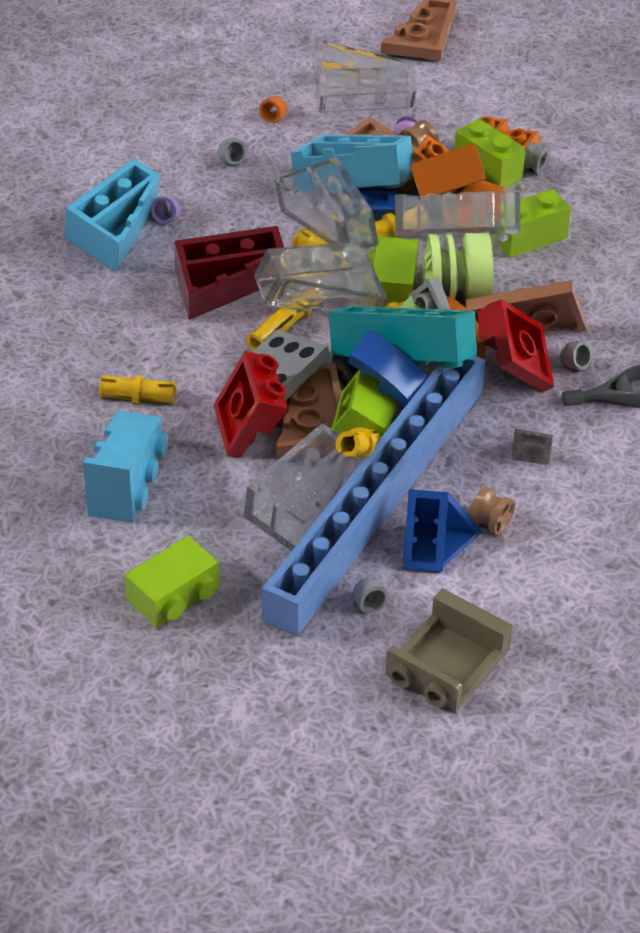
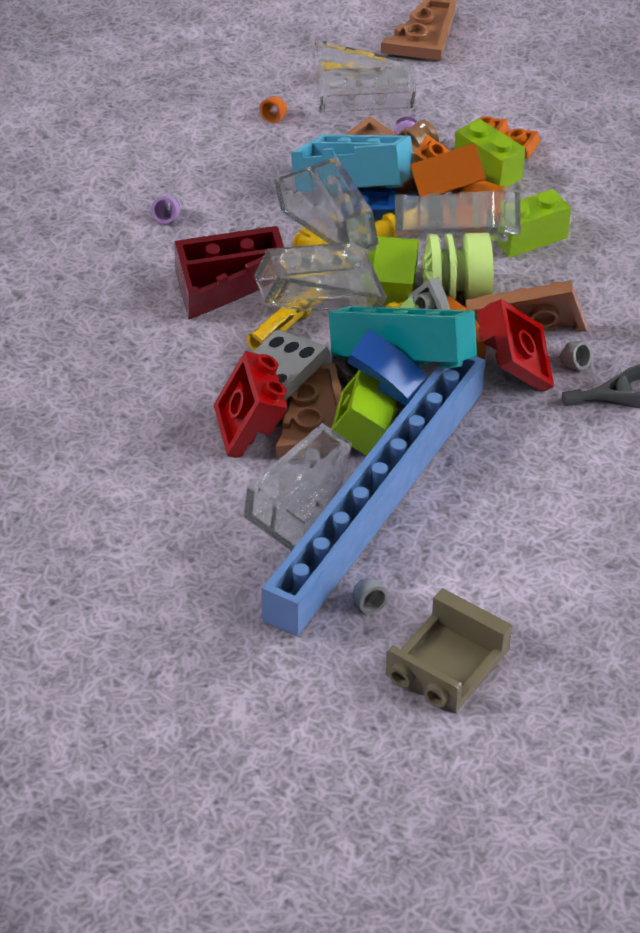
(113, 213): medium azure wedge -> none
(124, 466): medium azure wedge -> none
(137, 389): yellow pin -> none
(172, 581): lime brick -> none
(235, 148): light grey hinge -> none
(357, 442): yellow pin -> none
(435, 530): blue slope -> none
(491, 510): medium nougat wheel -> none
(532, 447): clear smoke slope -> none
(535, 157): light grey bush -> none

